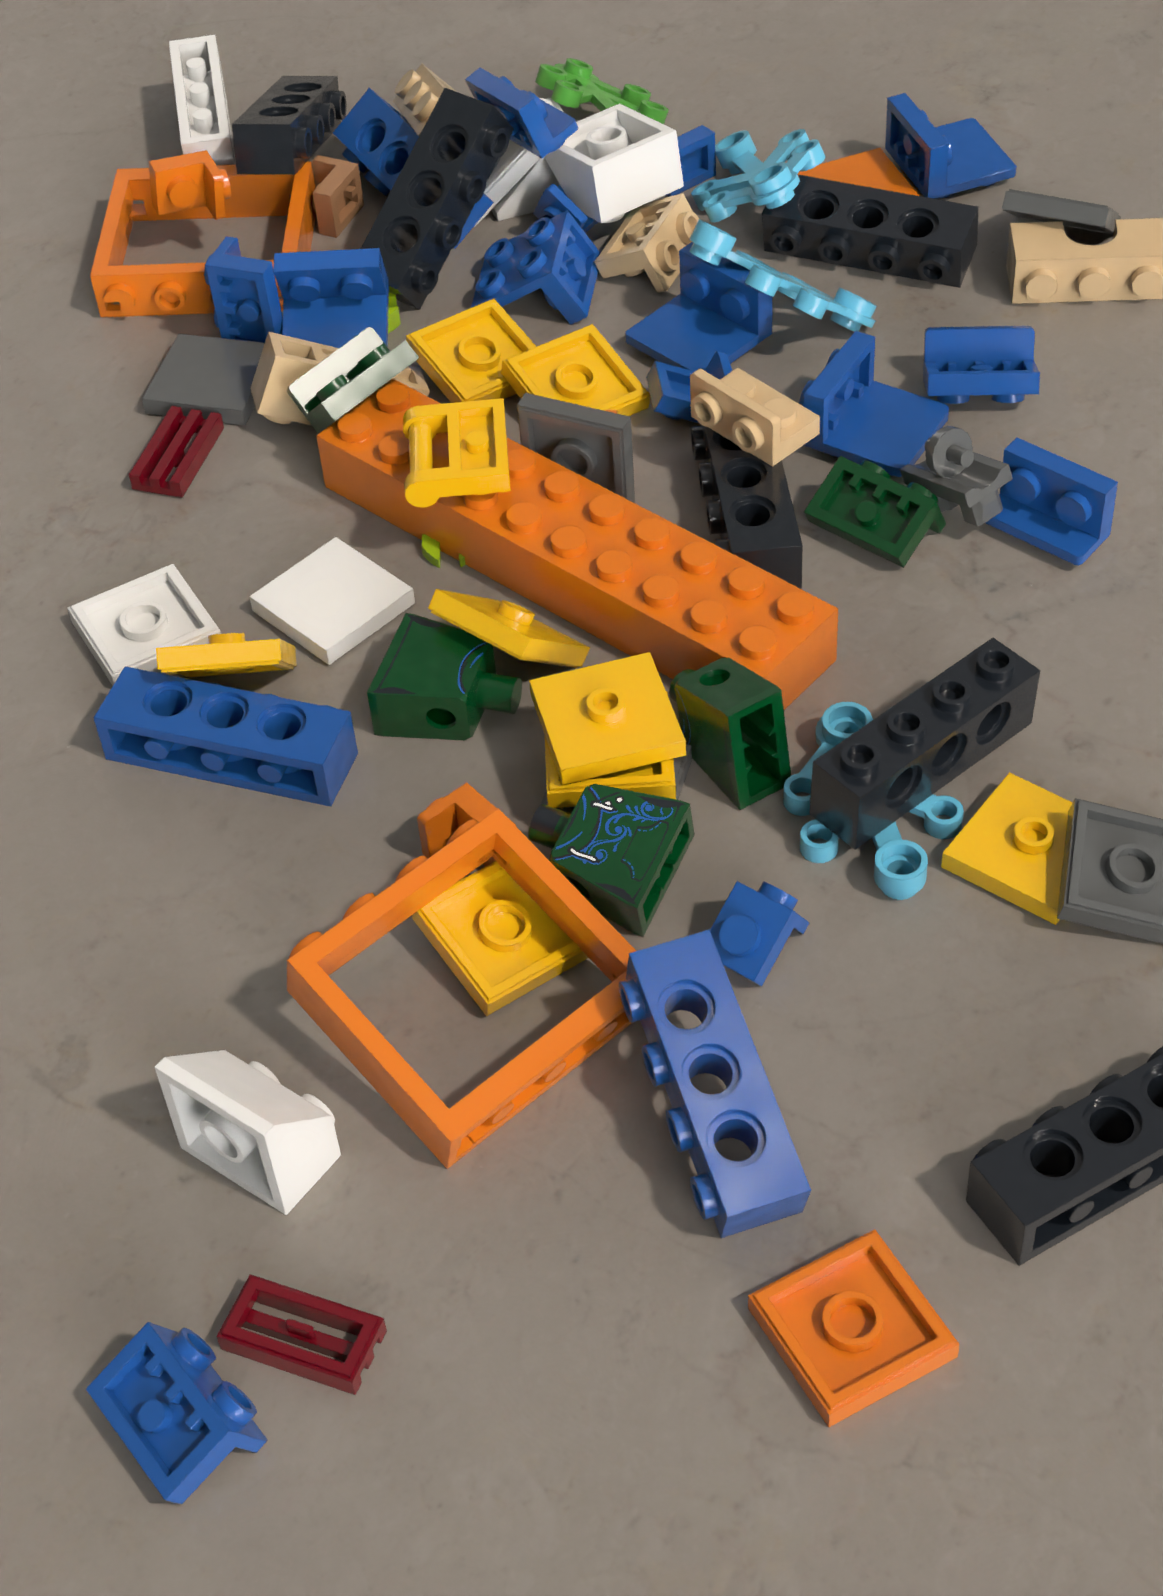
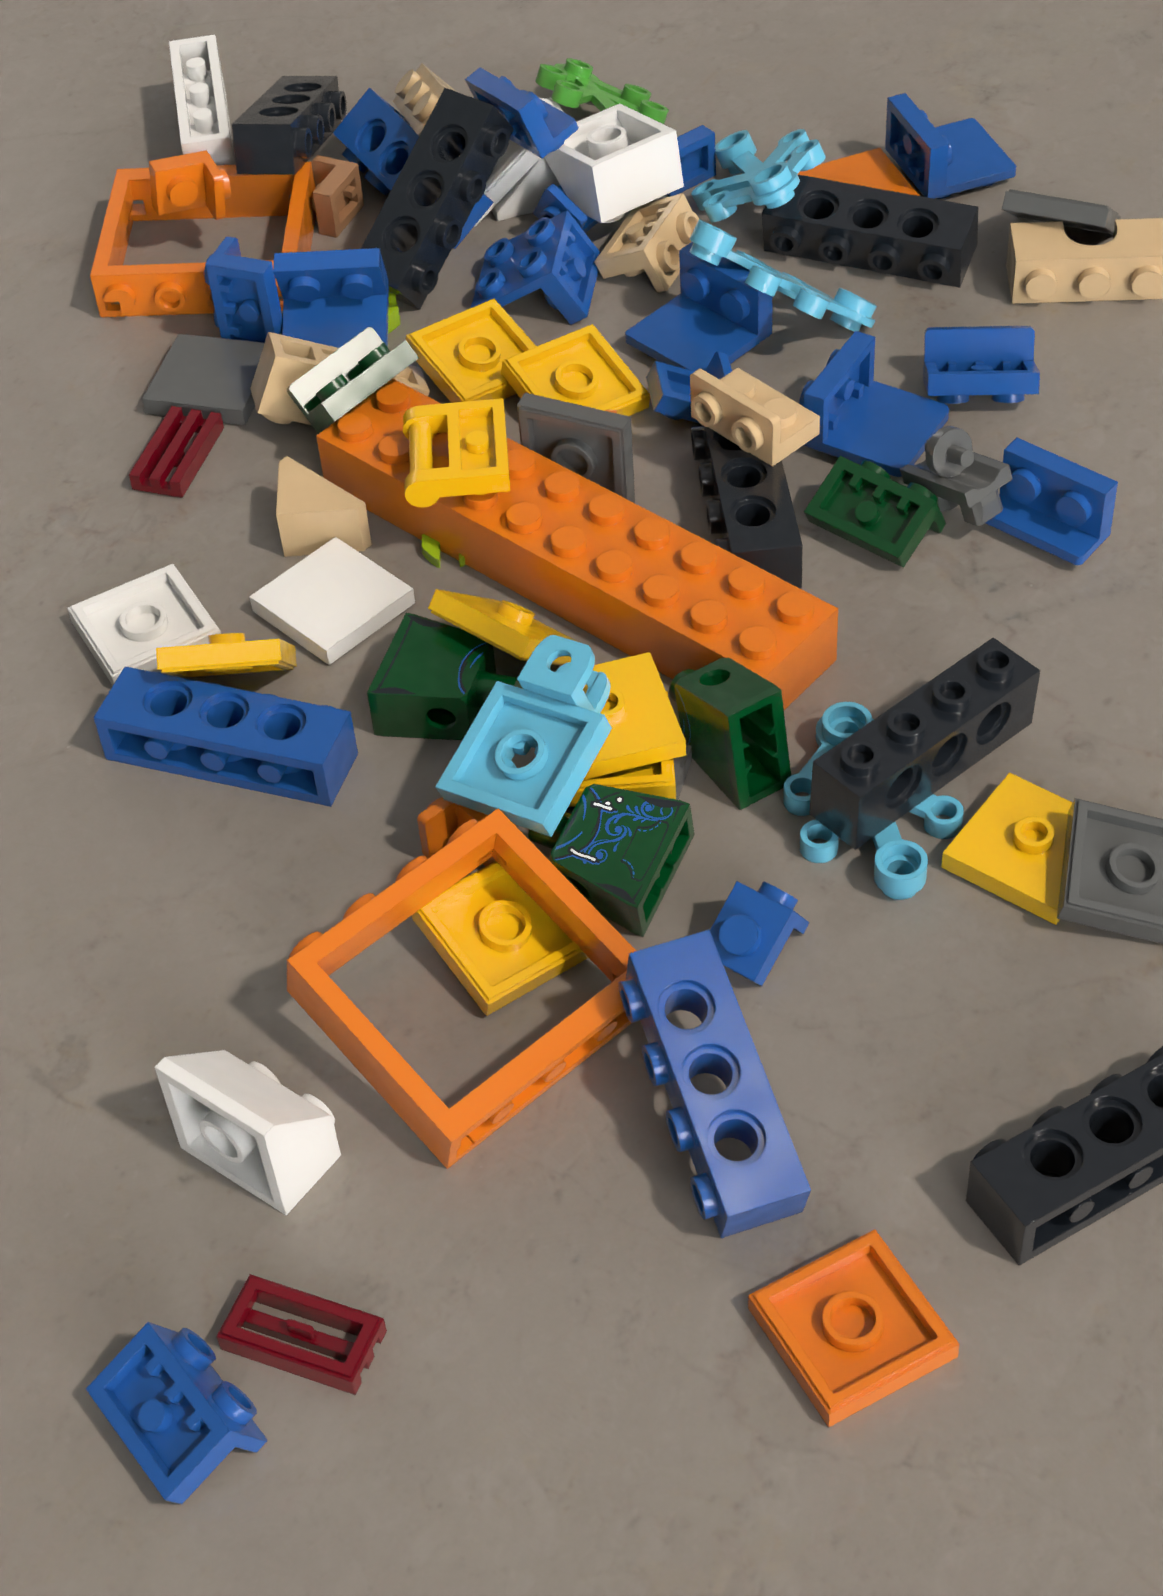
(316, 511): none -> tan slope
(544, 715): none -> medium azure plate

